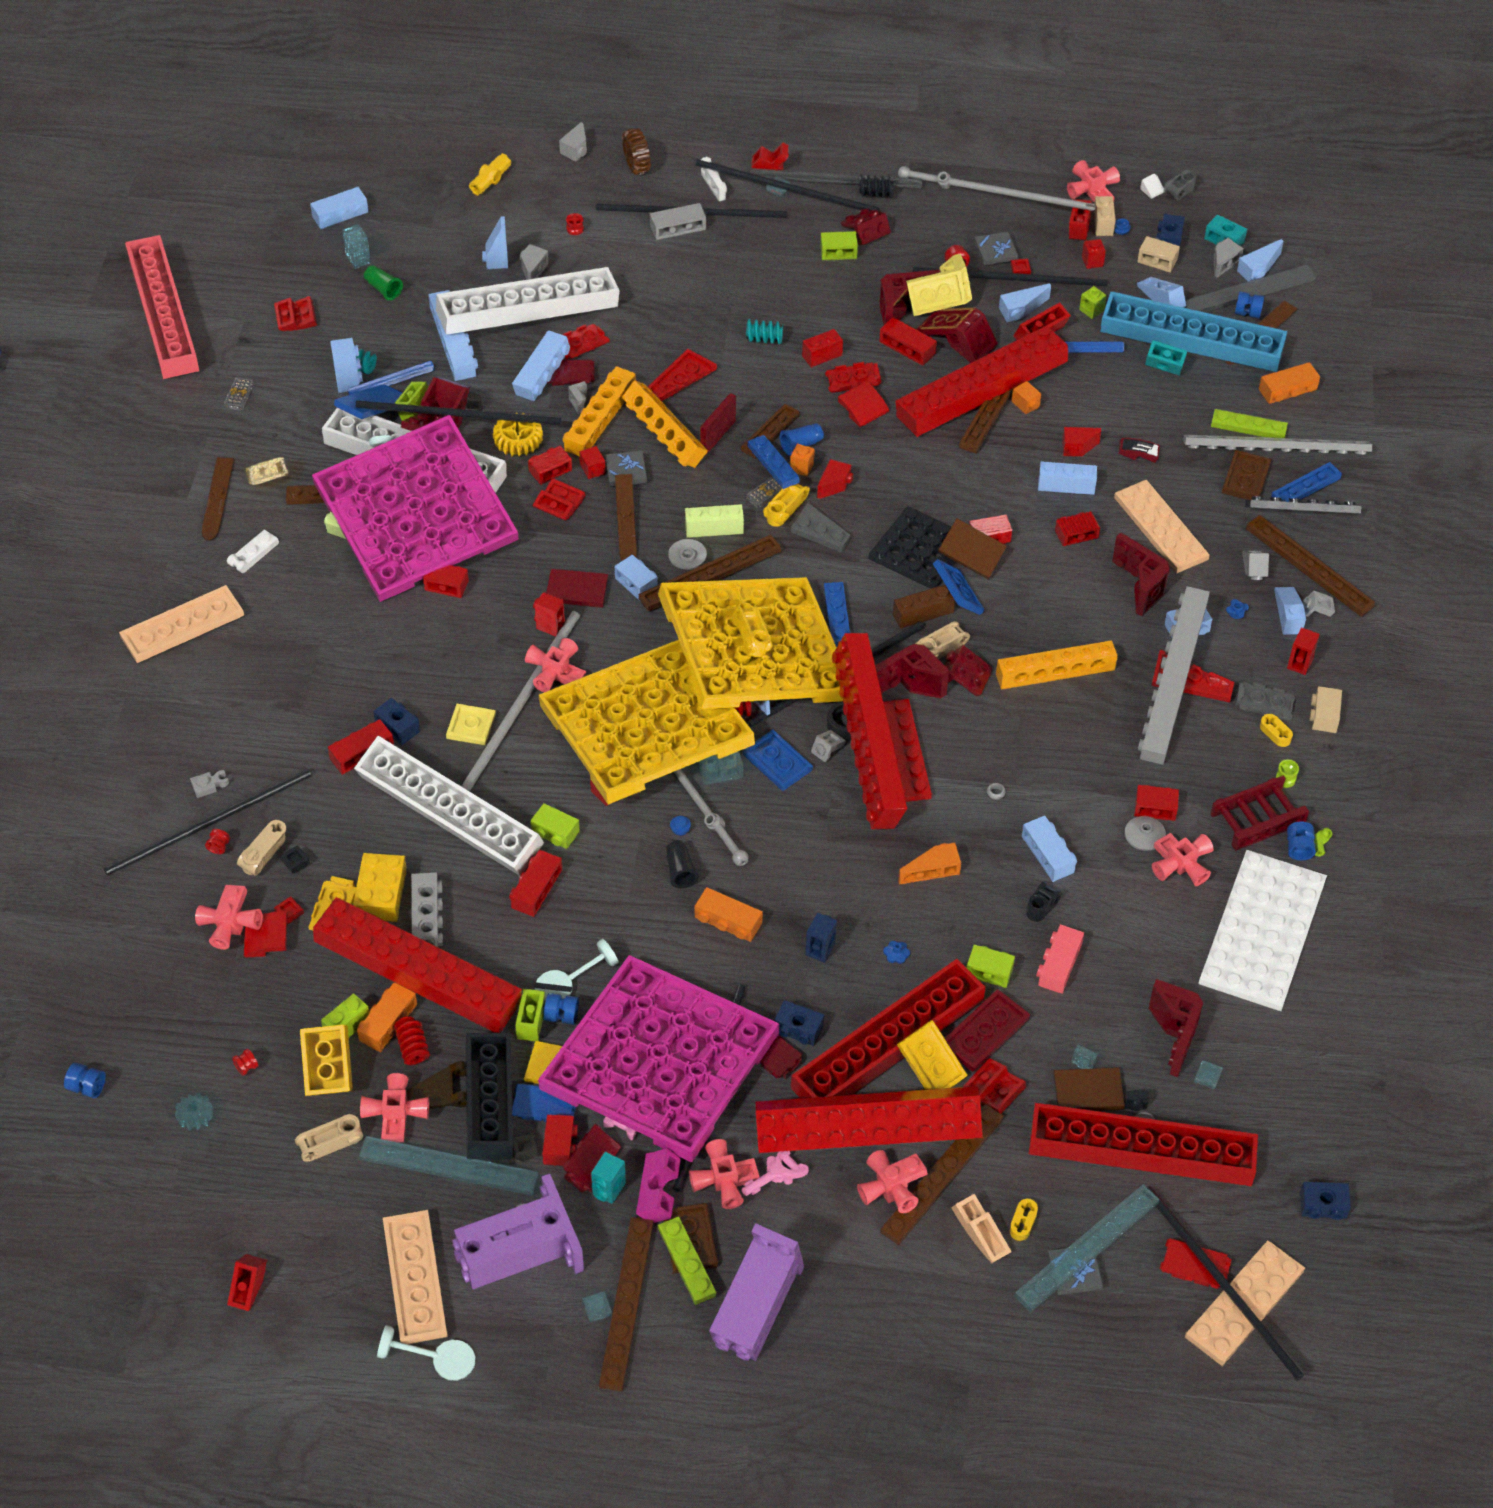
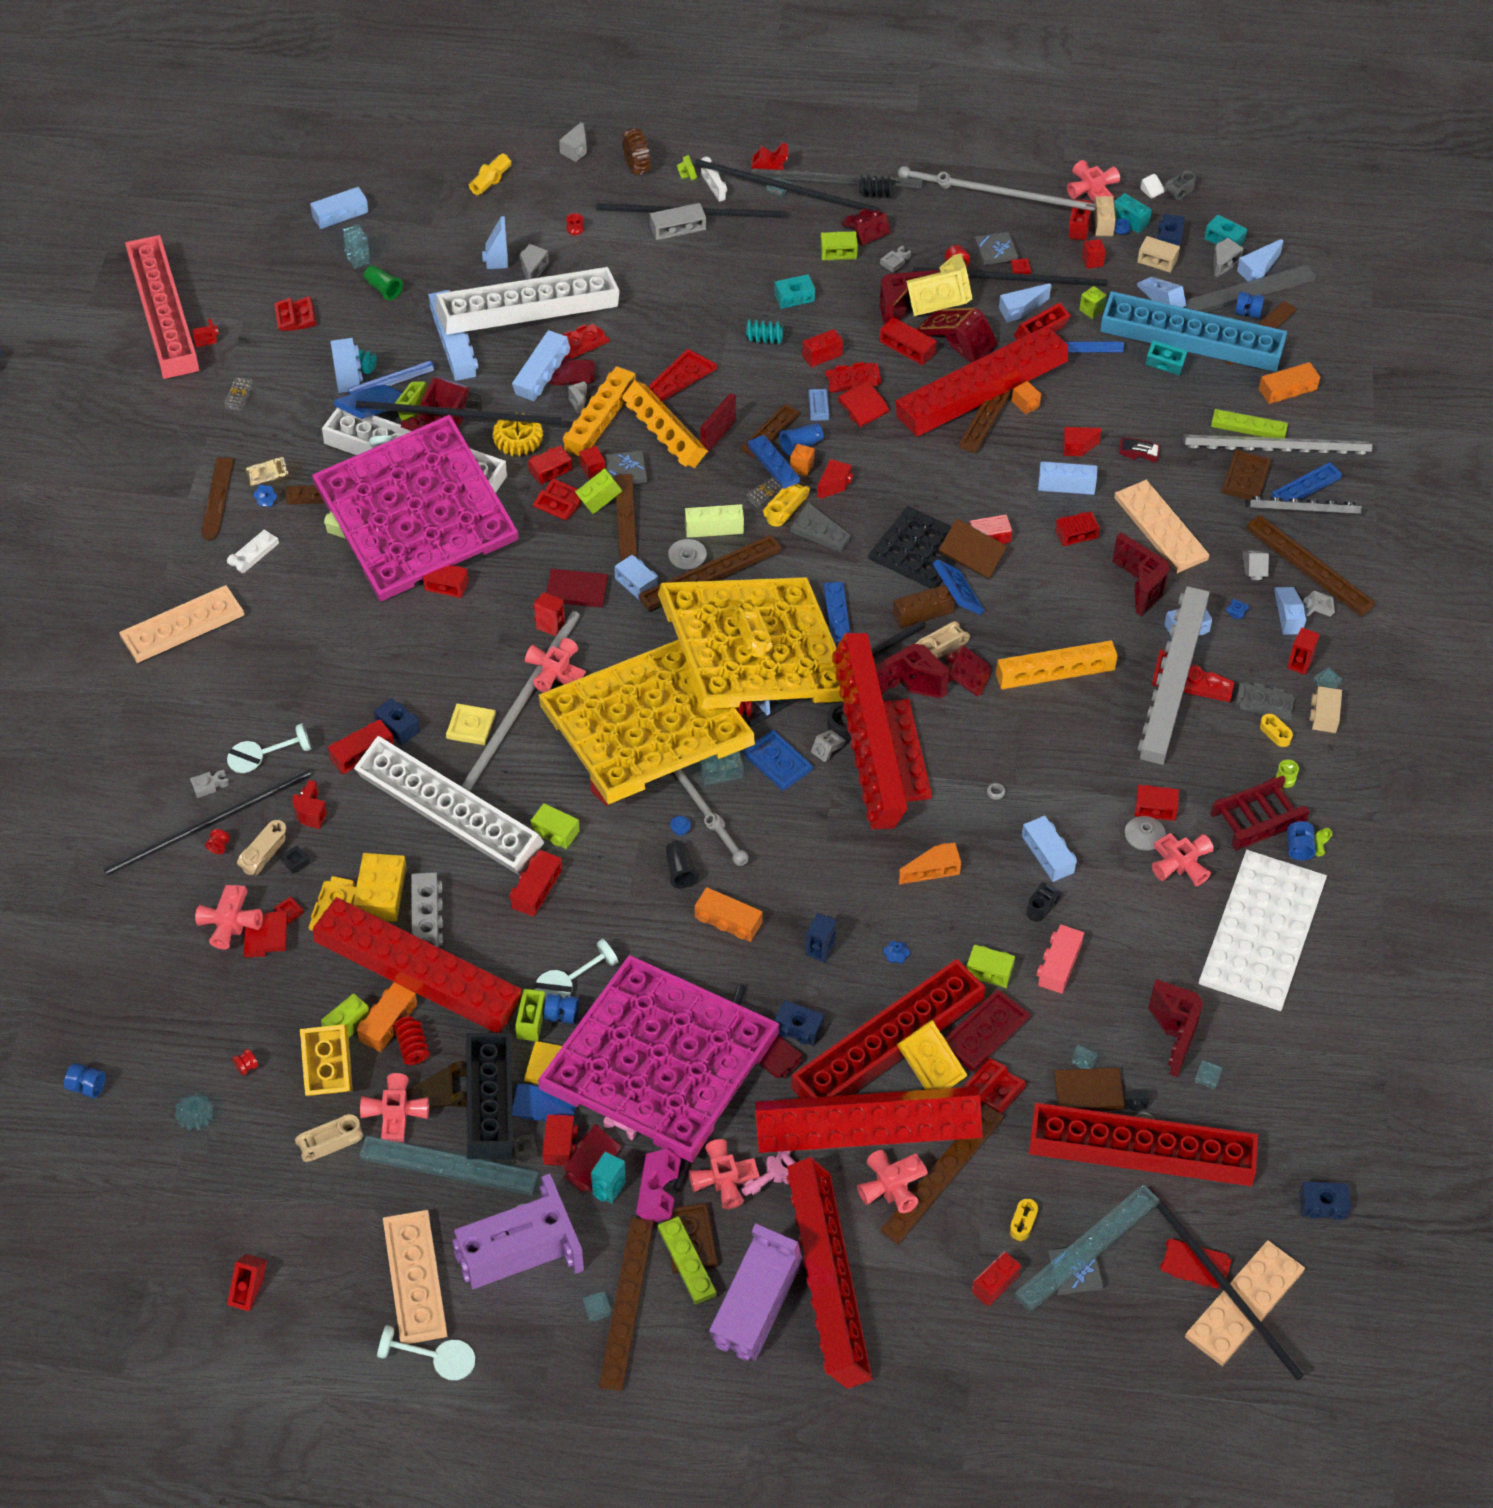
(205, 335): none -> red bracket
(248, 755): none -> light aqua piece
(262, 497): none -> blue plant
(308, 808): none -> red brick
(598, 491): none -> lime brick
(686, 168): none -> lime tile
(794, 291): none -> teal brick
(818, 404): none -> medium blue tile
(828, 1273): none -> red brick
(893, 260): none -> light grey plate
(981, 1228): light nougat slope -> none
(996, 1278): none -> red brick
(1133, 211): none -> teal brick
(1328, 679): none -> clear light blue plate

